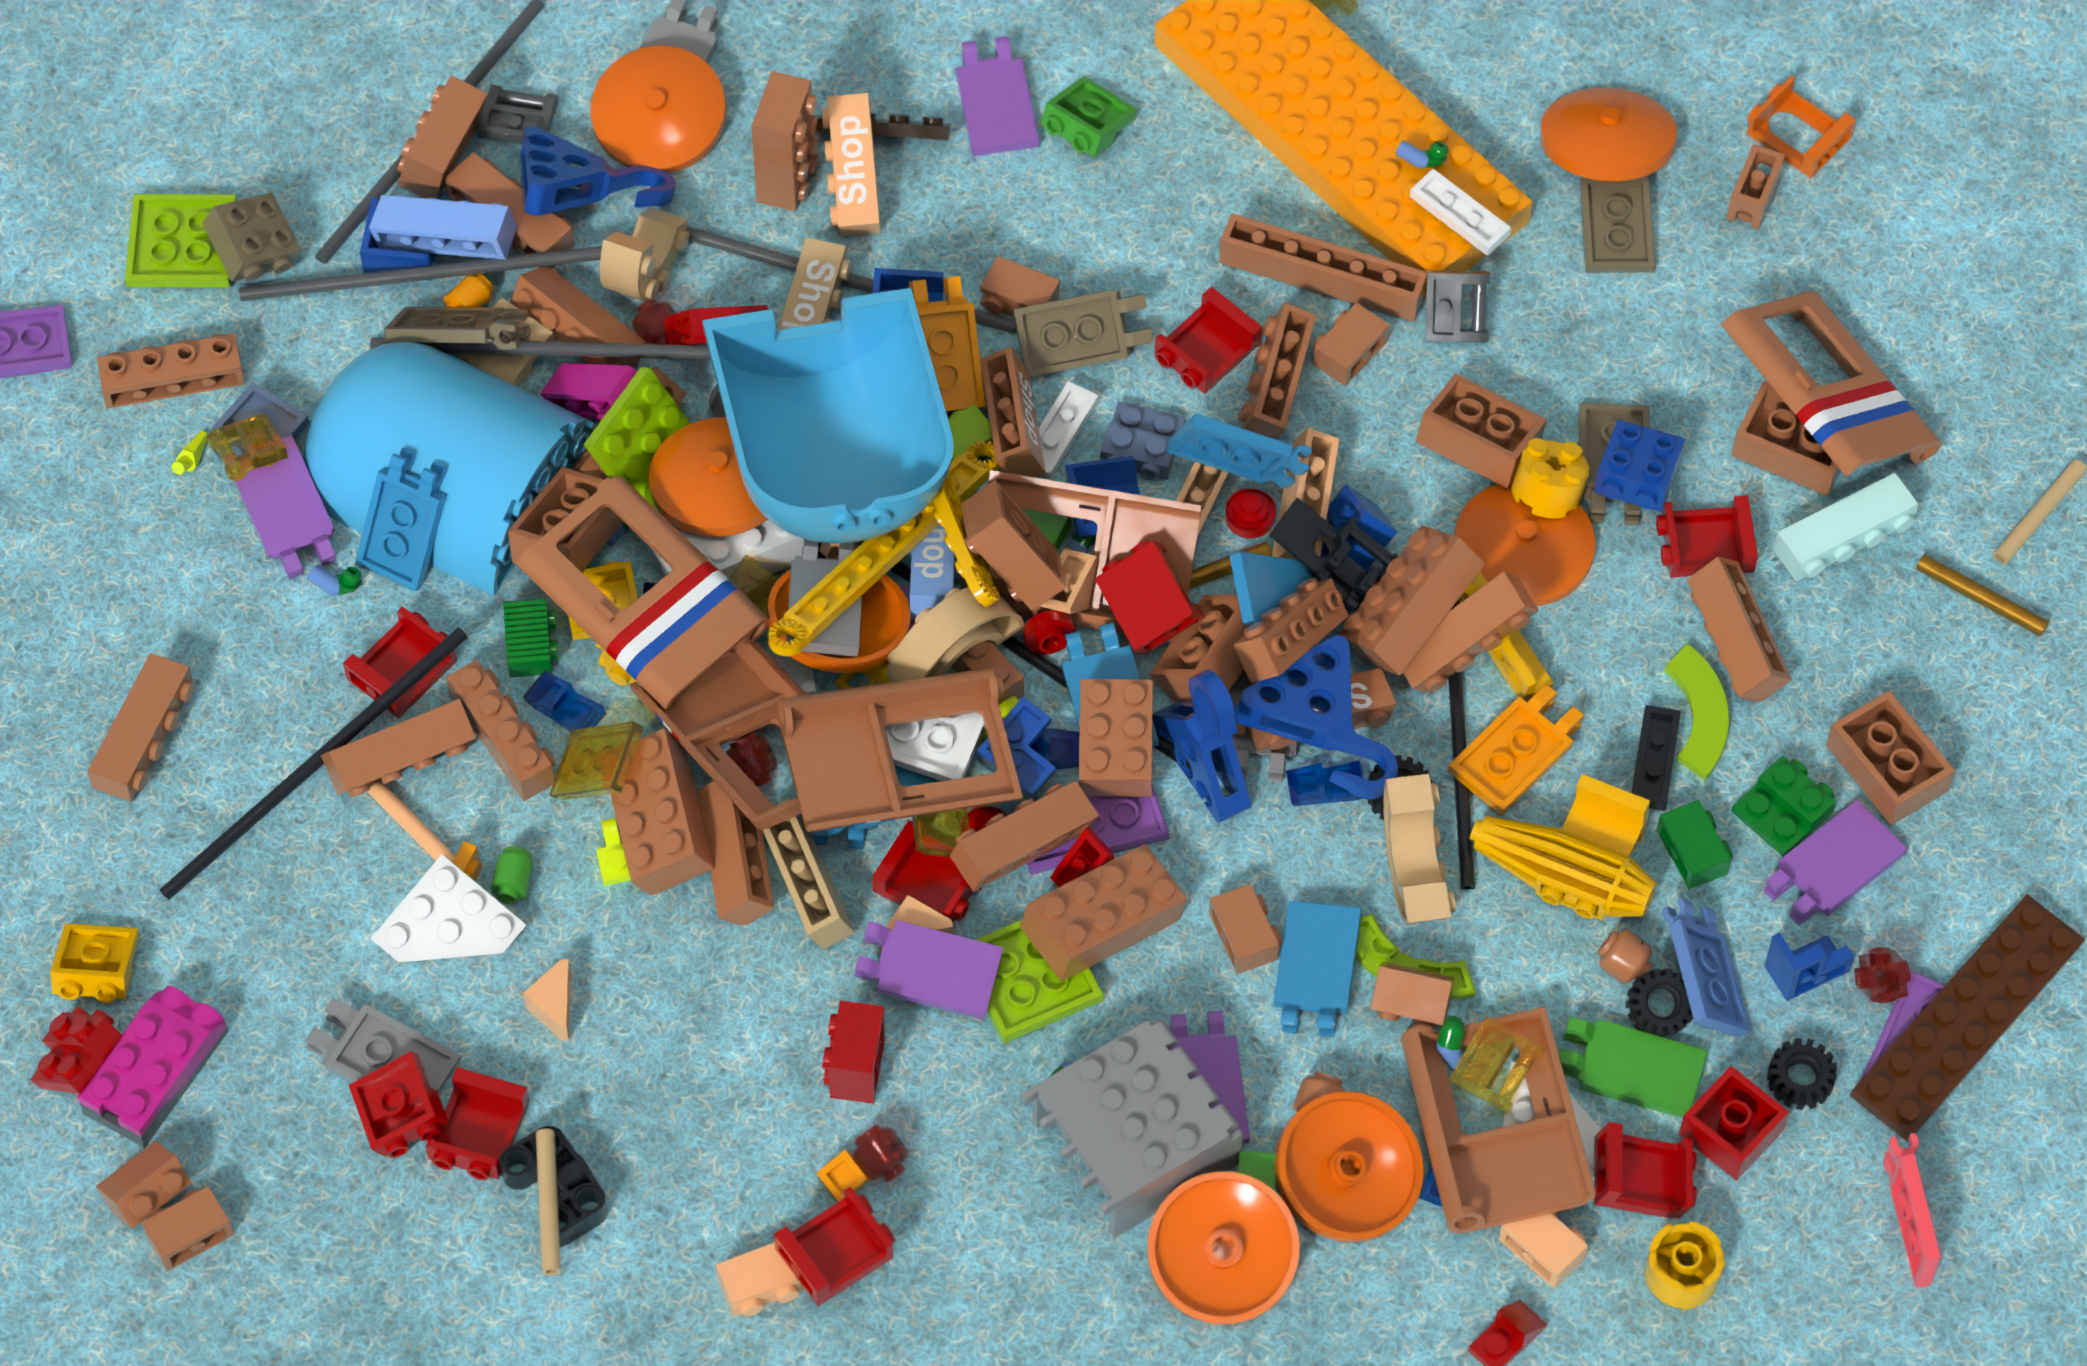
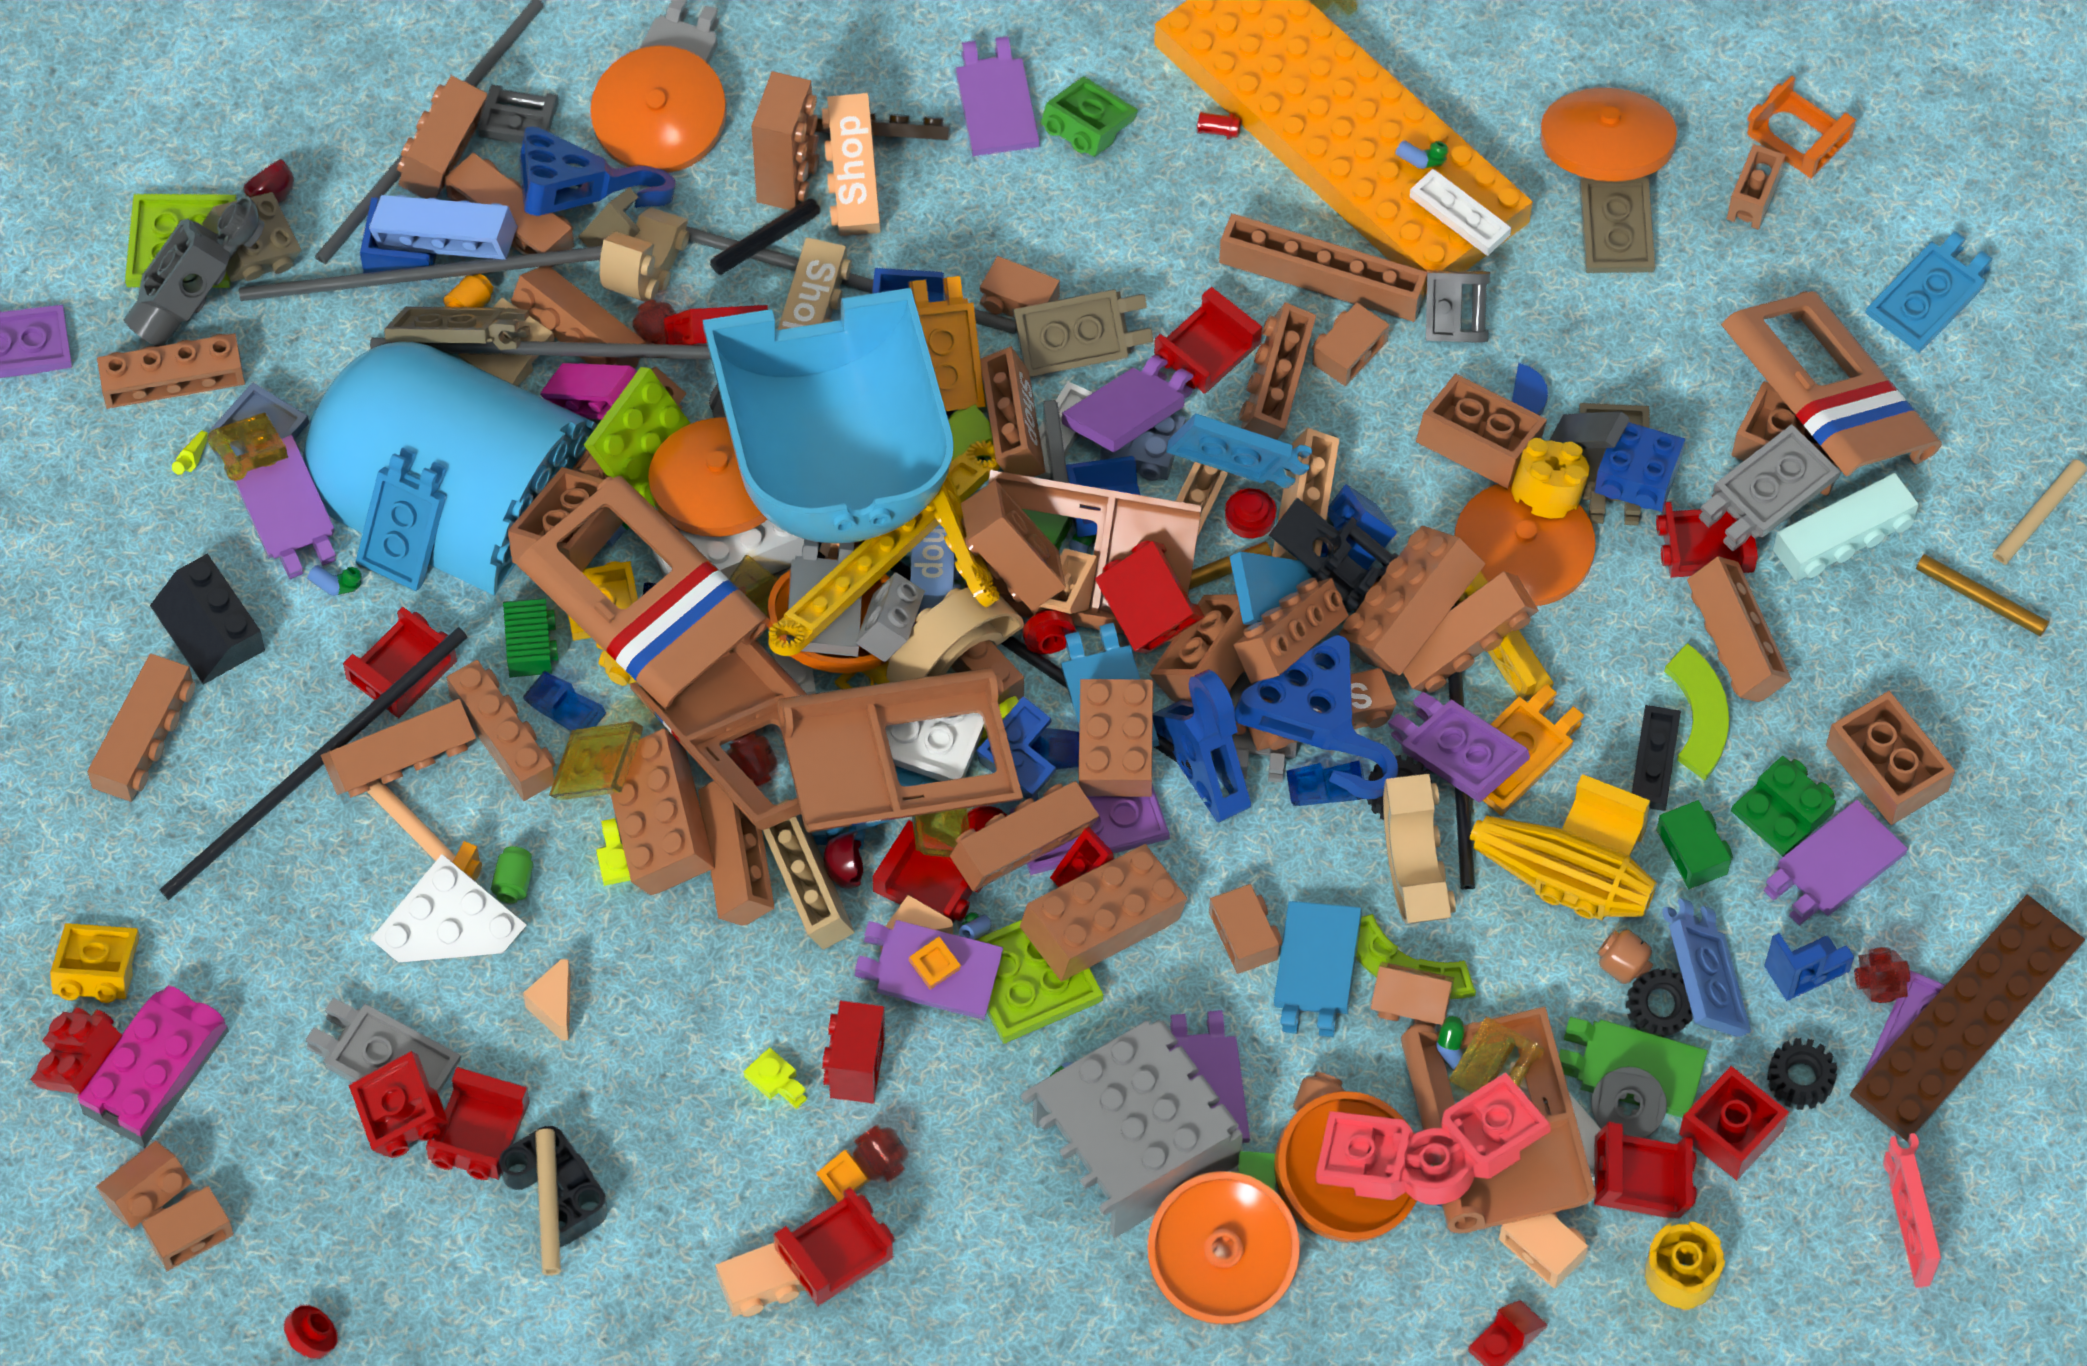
(188, 268): none -> dark grey brick
(207, 620): none -> black slope
(274, 178): none -> dark red hair
(310, 1332): none -> red plate
(611, 219): none -> dark tan panel
(765, 236): none -> black axle
(774, 1076): none -> neon yellow plate
(844, 860): none -> dark red hair
(890, 617): none -> light grey brick
(934, 963): none -> light orange plate
(975, 926): none -> medium blue arm
(1054, 441): none -> dark grey tile
(1129, 405): none -> medium lavender tile
(1219, 124): none -> red pin
(1459, 746): none -> medium lavender tile
(1475, 1140): none -> coral plate
(1530, 389): none -> blue tile
(1591, 429): none -> dark grey tile
(1646, 1091): none -> dark grey plate
(1769, 487): none -> light grey tile
(1929, 292): none -> dark azure tile

